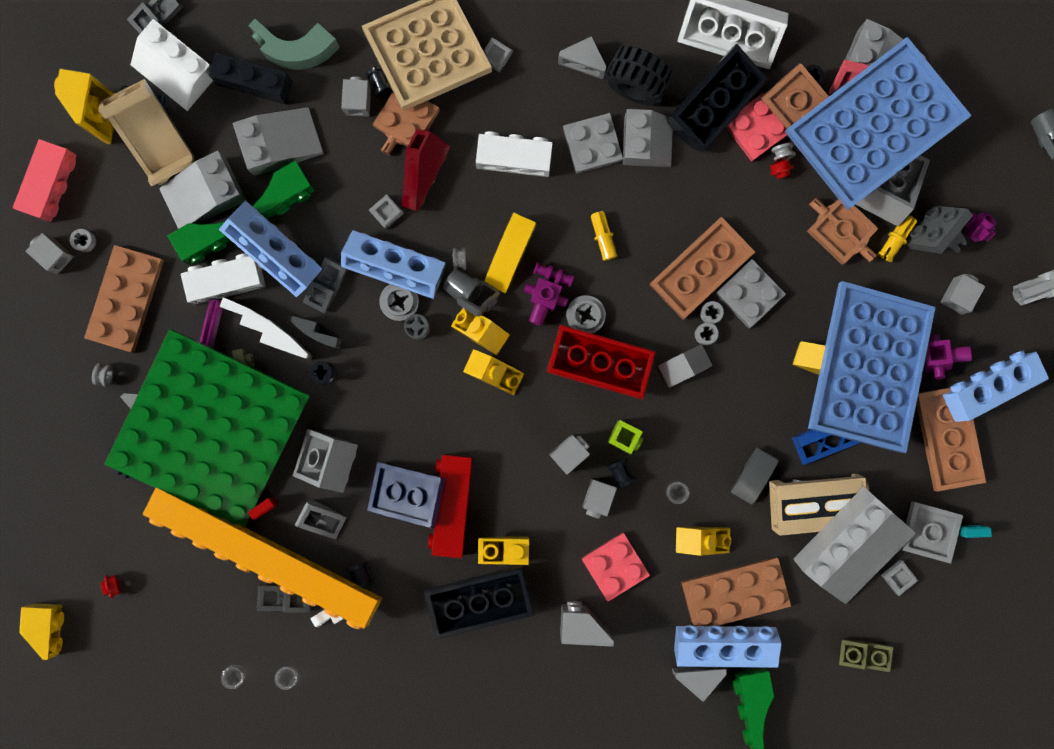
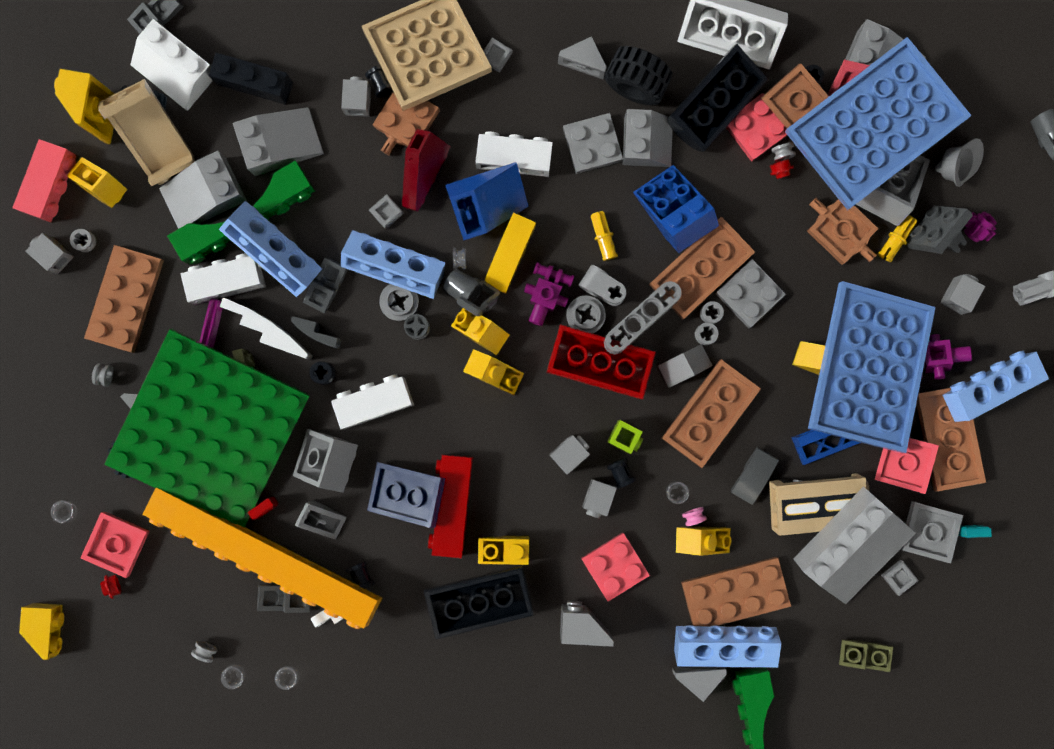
(62, 504): none -> clear bush
(97, 182): none -> yellow slope
(115, 544): none -> coral plate
(204, 651): none -> light grey bush
(299, 54): sand green arch -> none
(372, 401): none -> white brick
(487, 199): none -> blue slope
(599, 283): none -> light grey piece
(642, 317): none -> light grey beam
(677, 208): none -> blue slope
(694, 516): none -> bright pink bush
(710, 413): none -> nougat plate
(908, 469): none -> coral plate
(961, 162): none -> light grey piece

